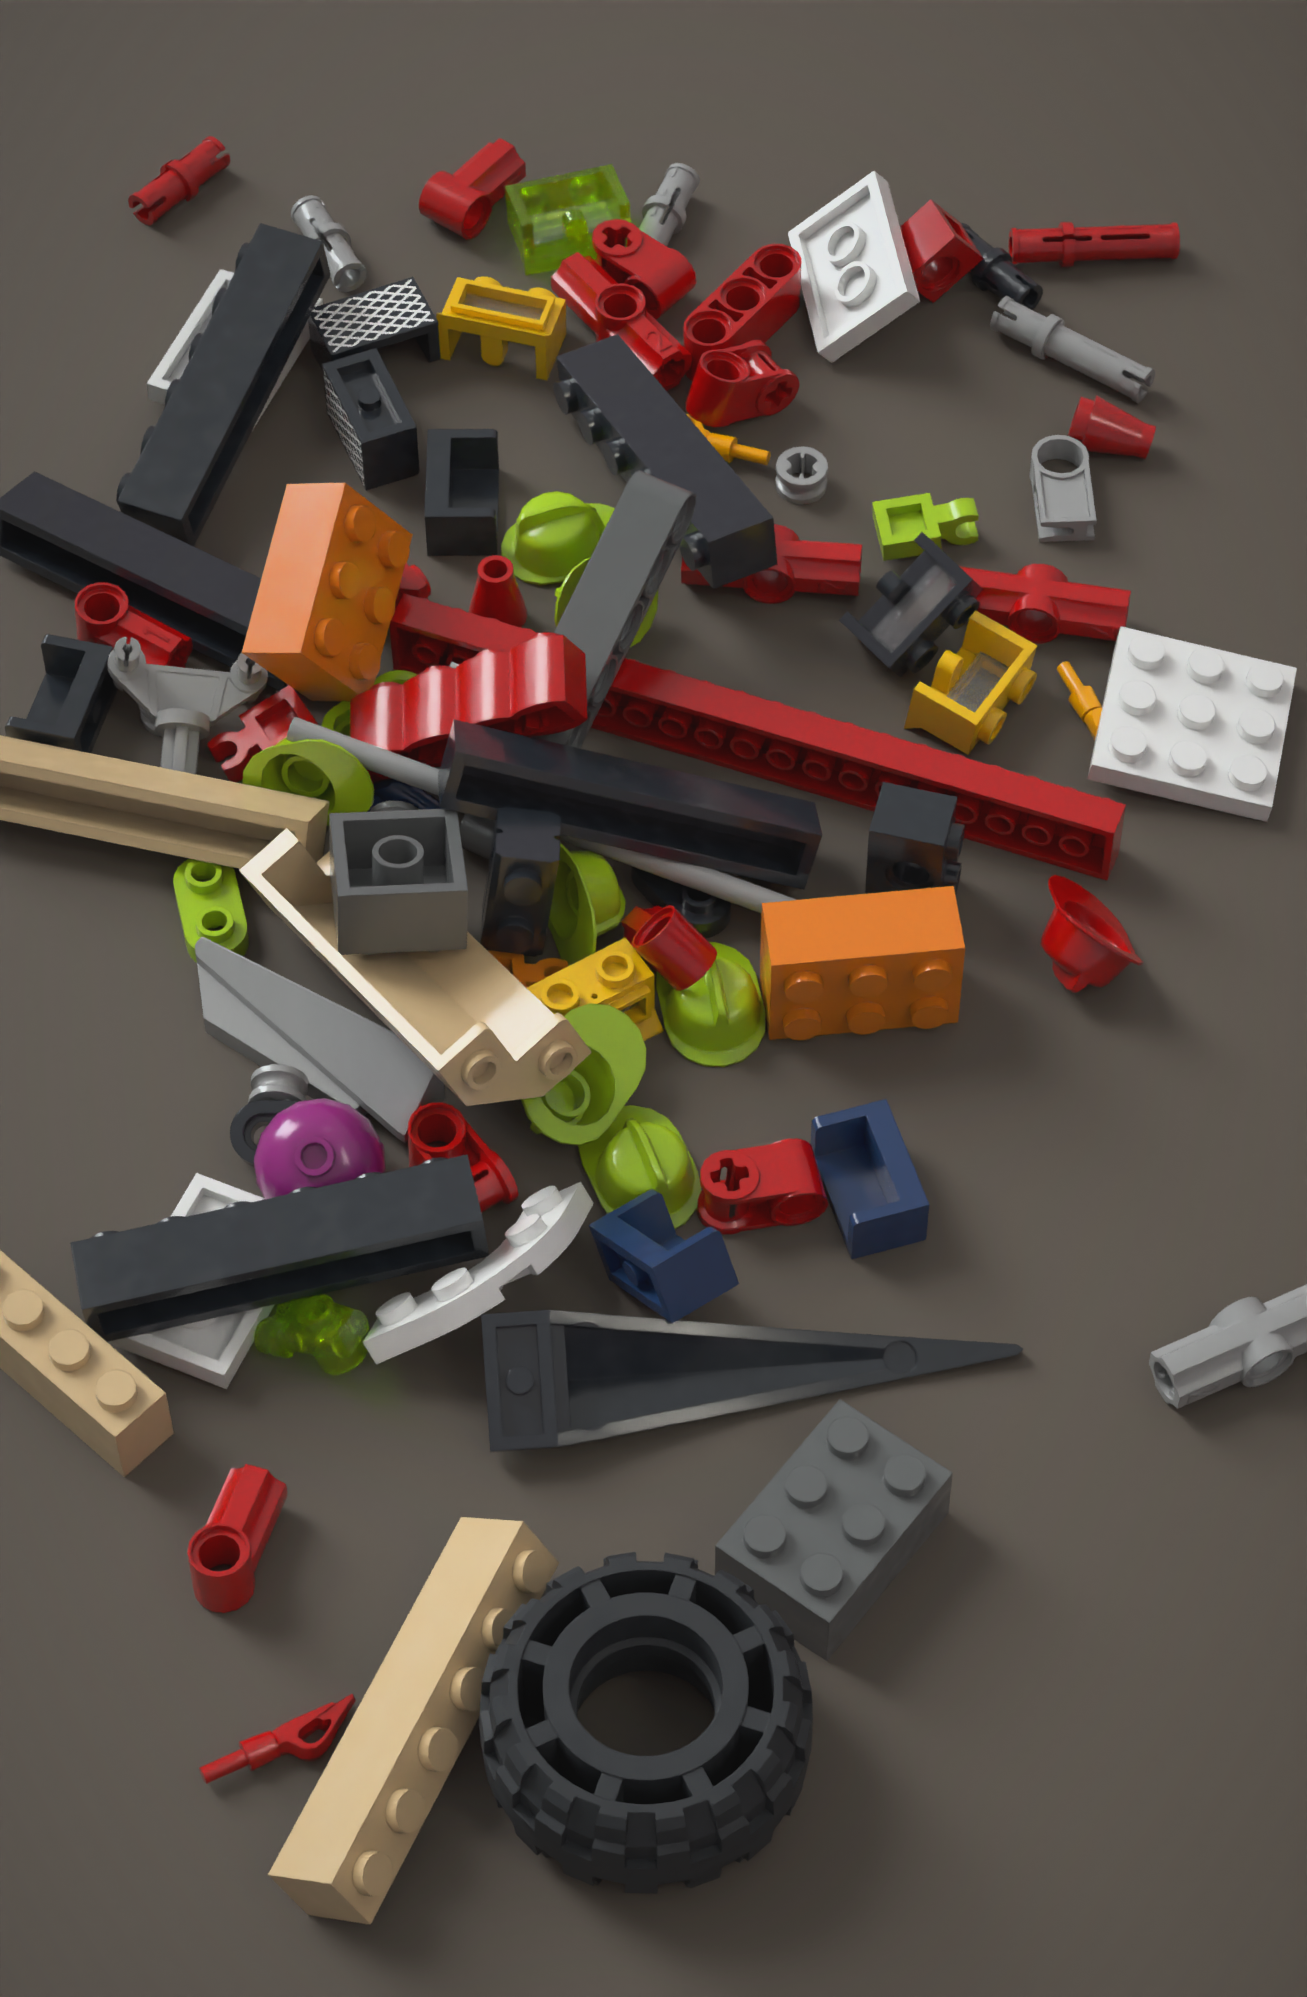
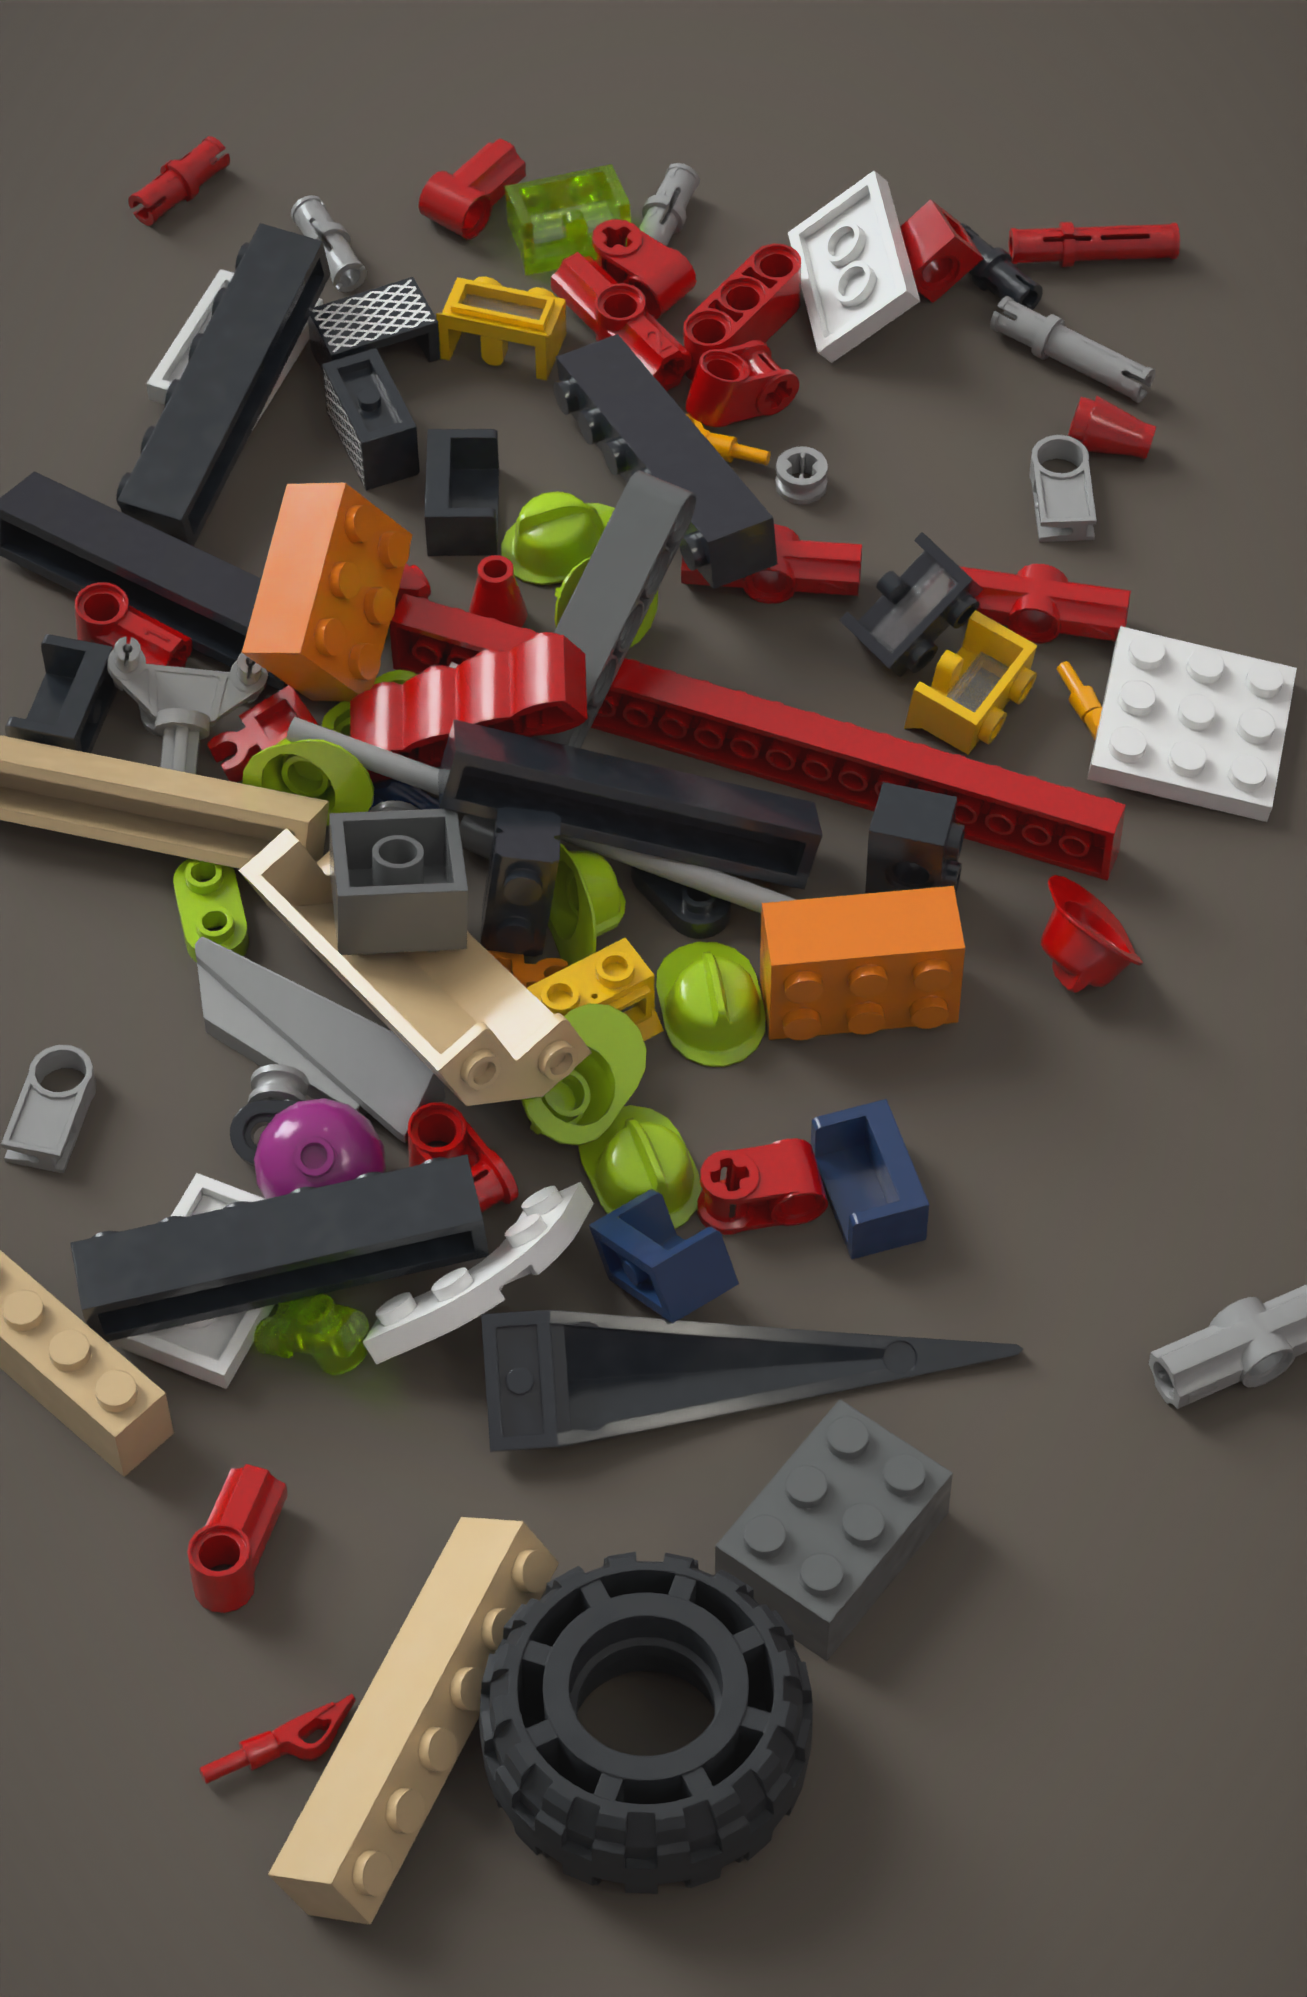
(47, 1121): none -> light grey piece
(669, 944): red piece -> none
(904, 518): lime plate -> none

